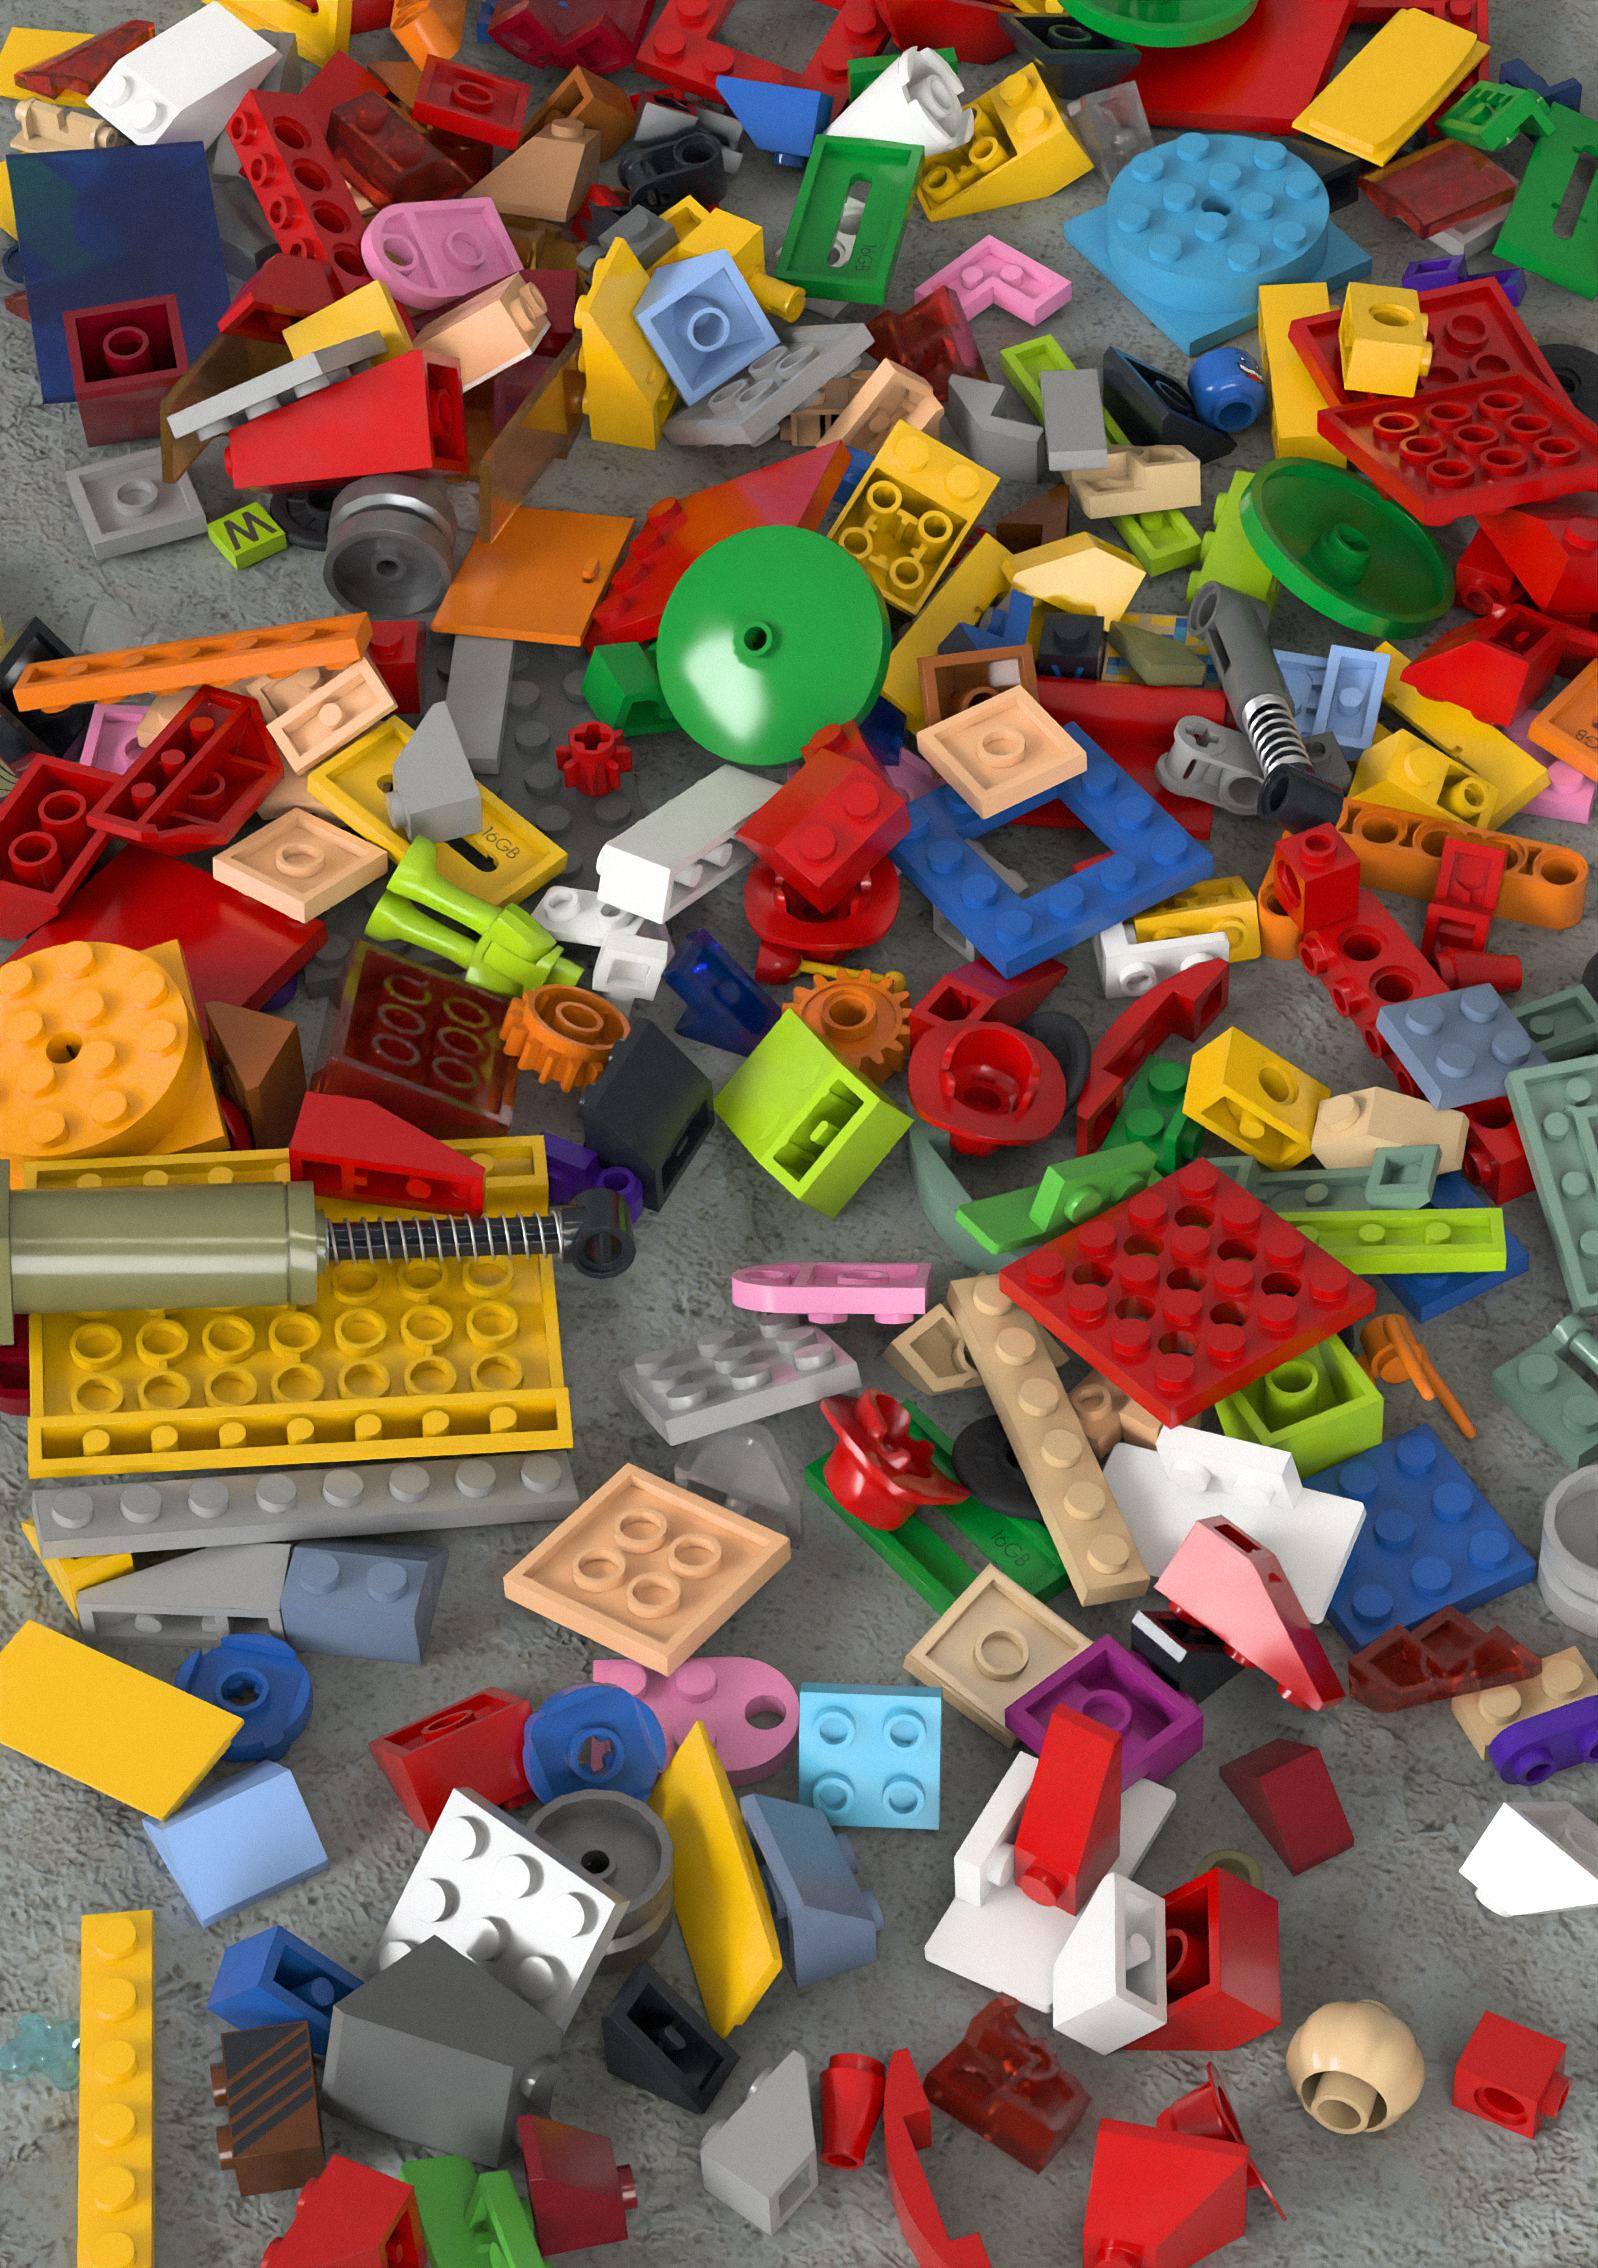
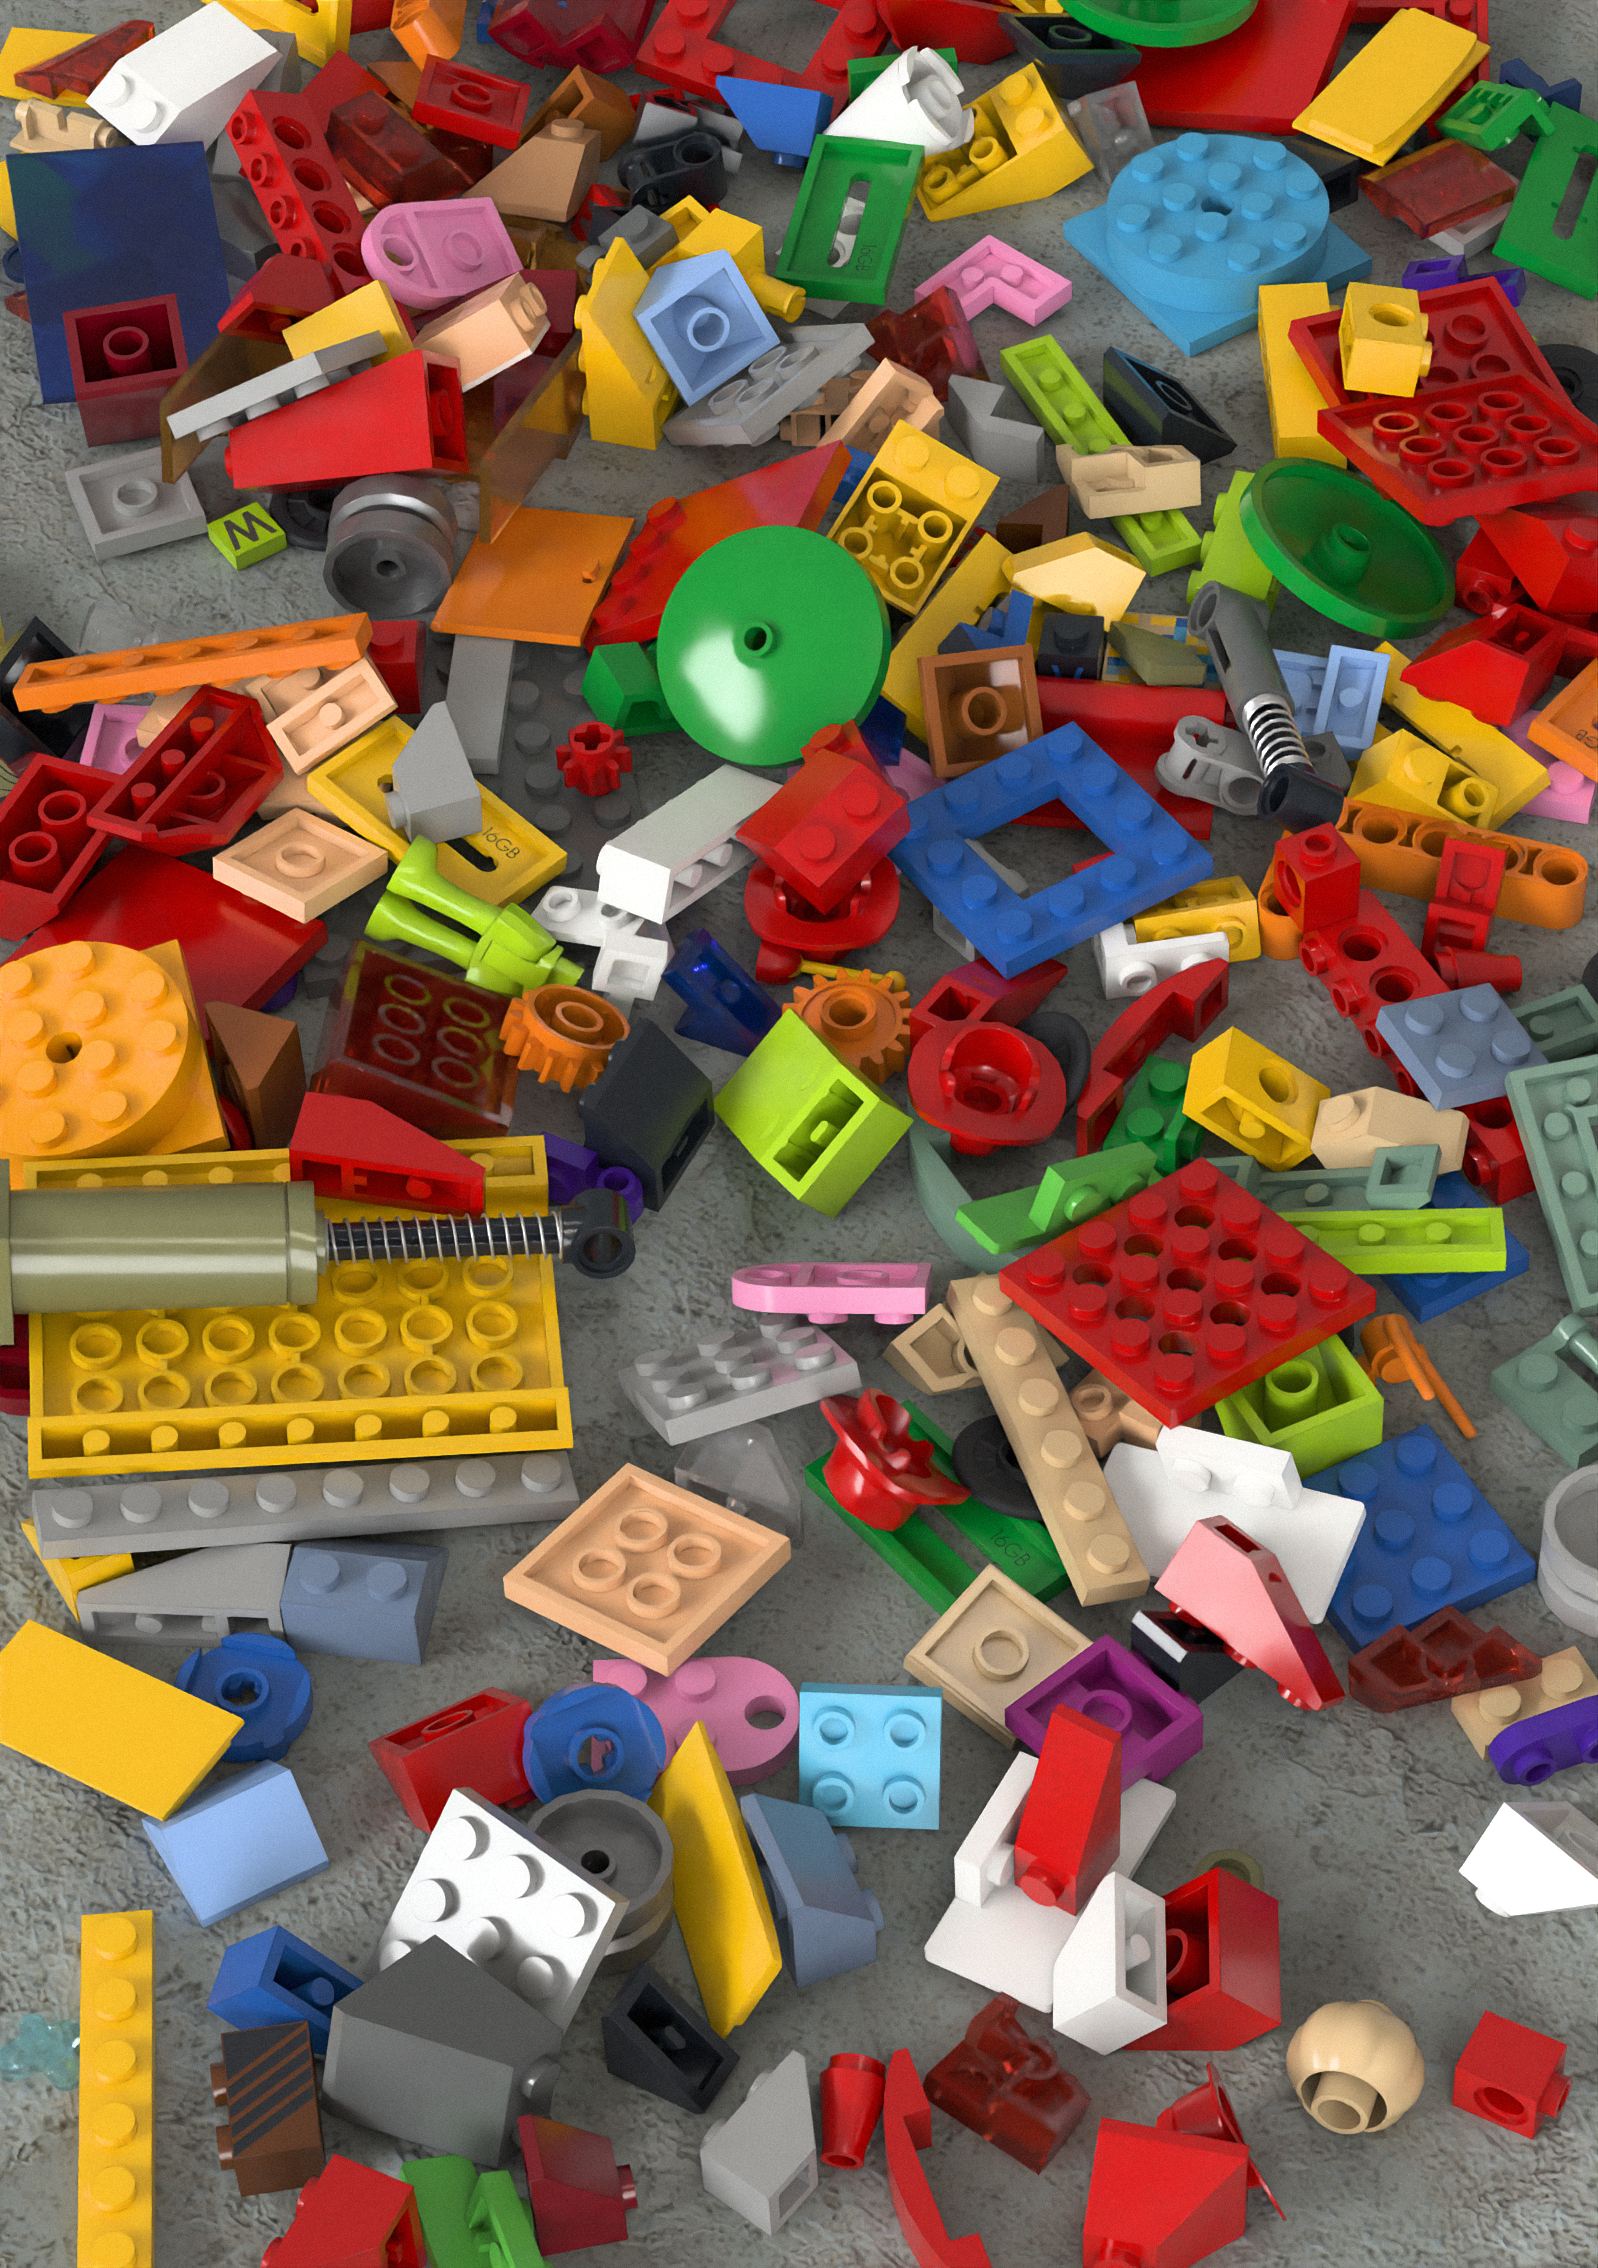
(1001, 752): light nougat plate -> none
(1073, 420): light grey tile -> none
(1227, 389): blue head -> none
(1291, 1802): dark red slope -> none

